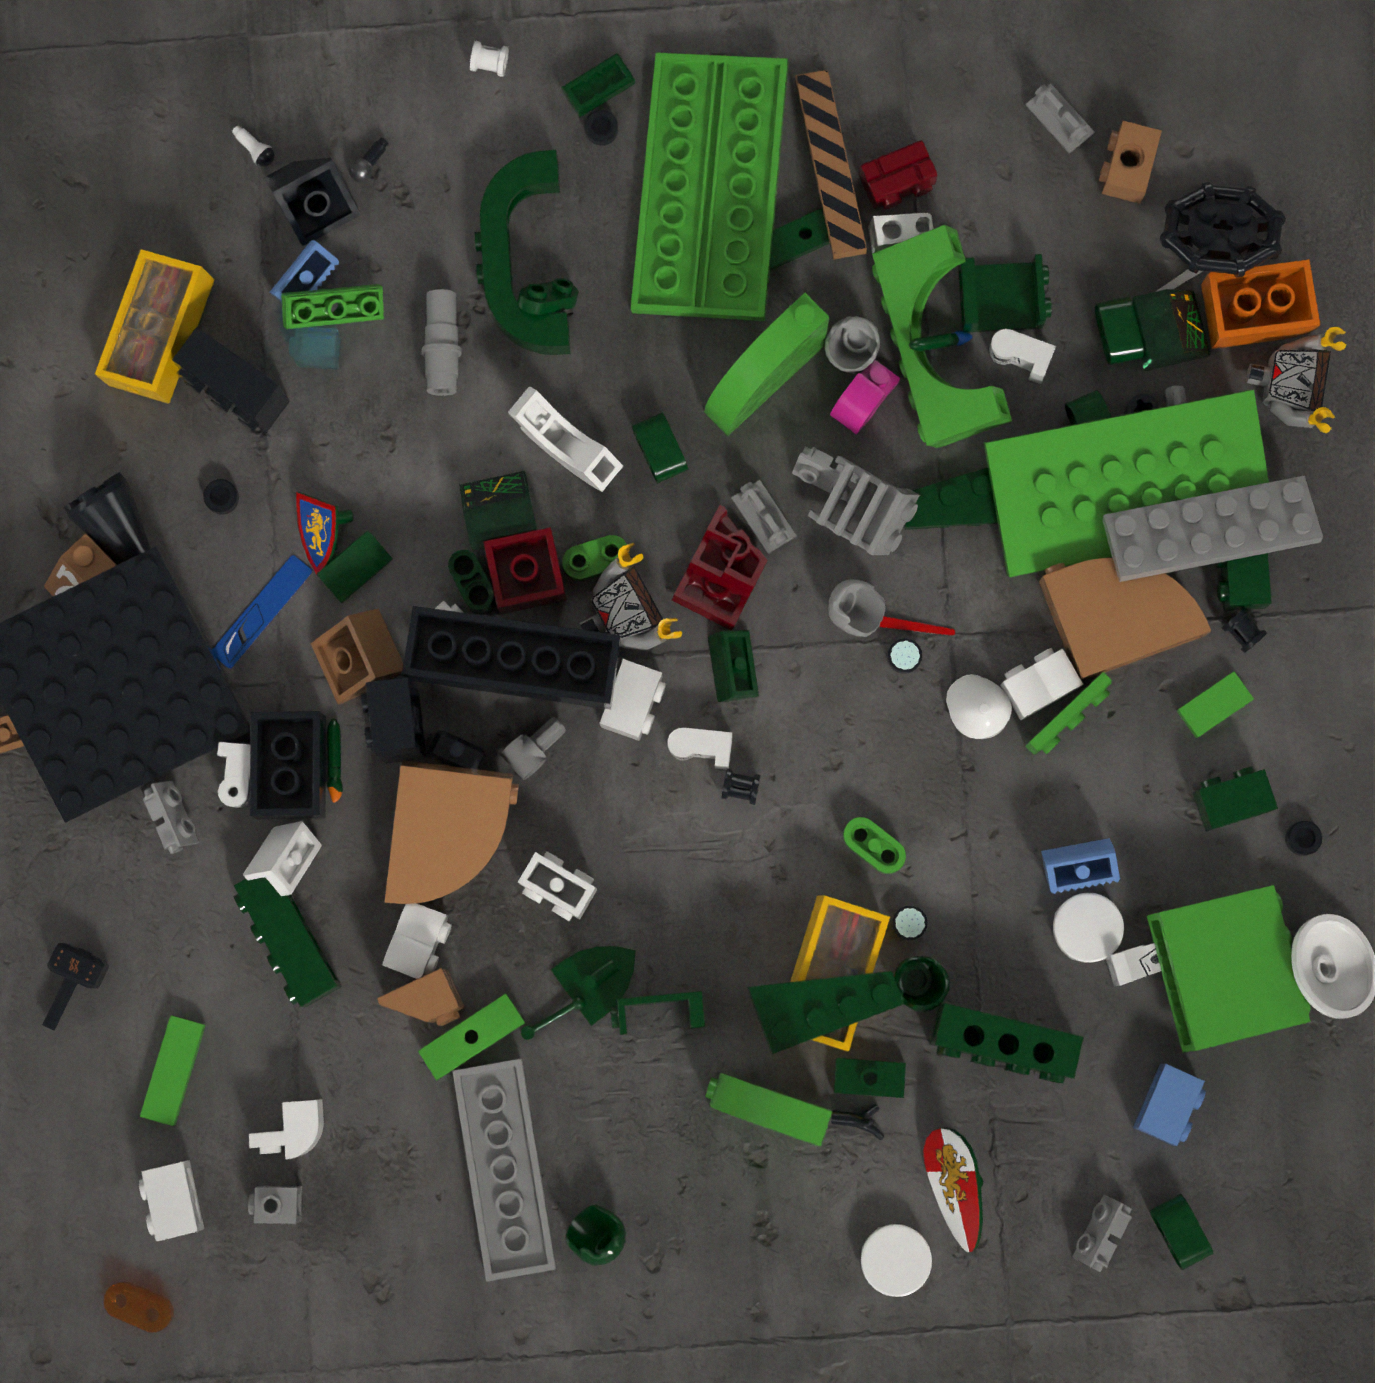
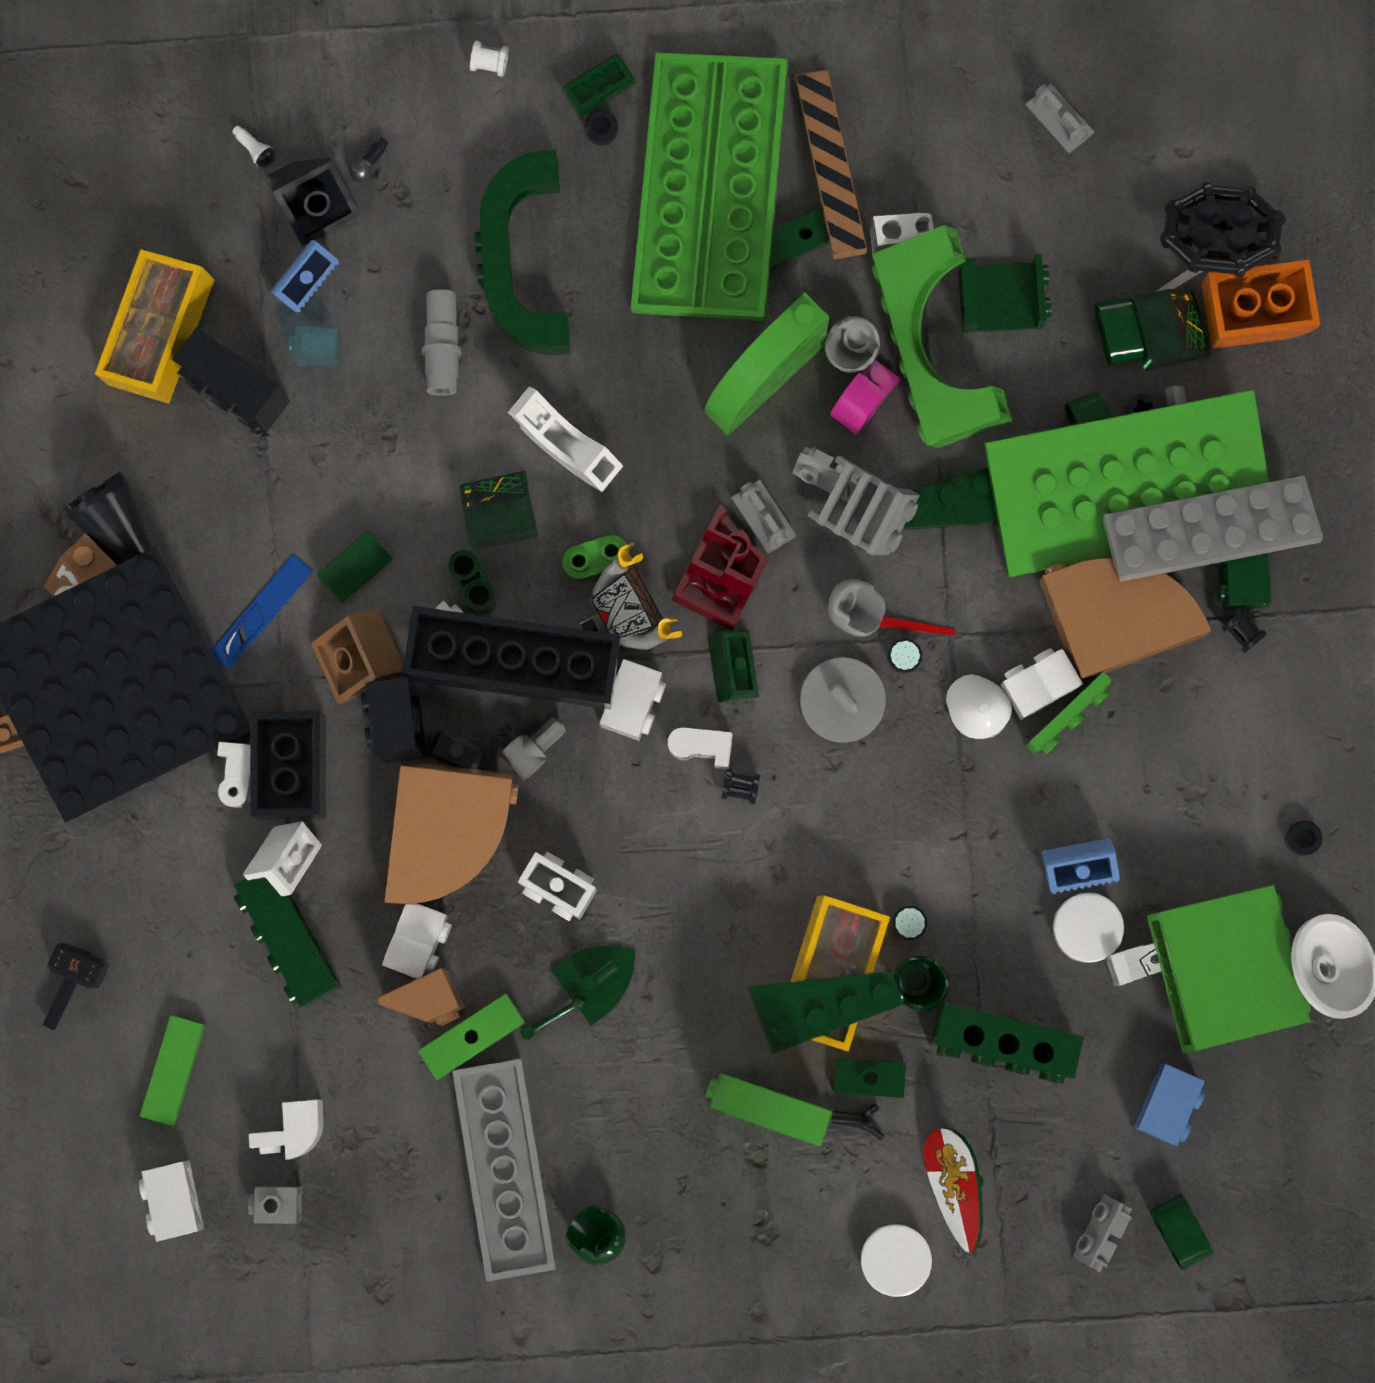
(137, 1306): clear orange plate -> none
(165, 802): light grey hinge -> none
(221, 496): black tile -> none
(314, 306): bright green tile -> none
(319, 528): shield -> none
(334, 782): dark green piece -> none
(525, 571): dark red brick -> none
(548, 297): dark green plate -> none
(660, 447): dark green beam -> none
(693, 1000): dark green panel -> none
(842, 700): none -> light grey shield
(875, 843): bright green plate -> none
(898, 175): dark red brick -> none
(940, 341): dark green piece -> none
(1023, 351): white leg -> none
(1139, 144): medium nougat brick -> none
(1215, 704): bright green tile -> none
(1234, 799): dark green brick -> none
(1297, 380): torso -> none

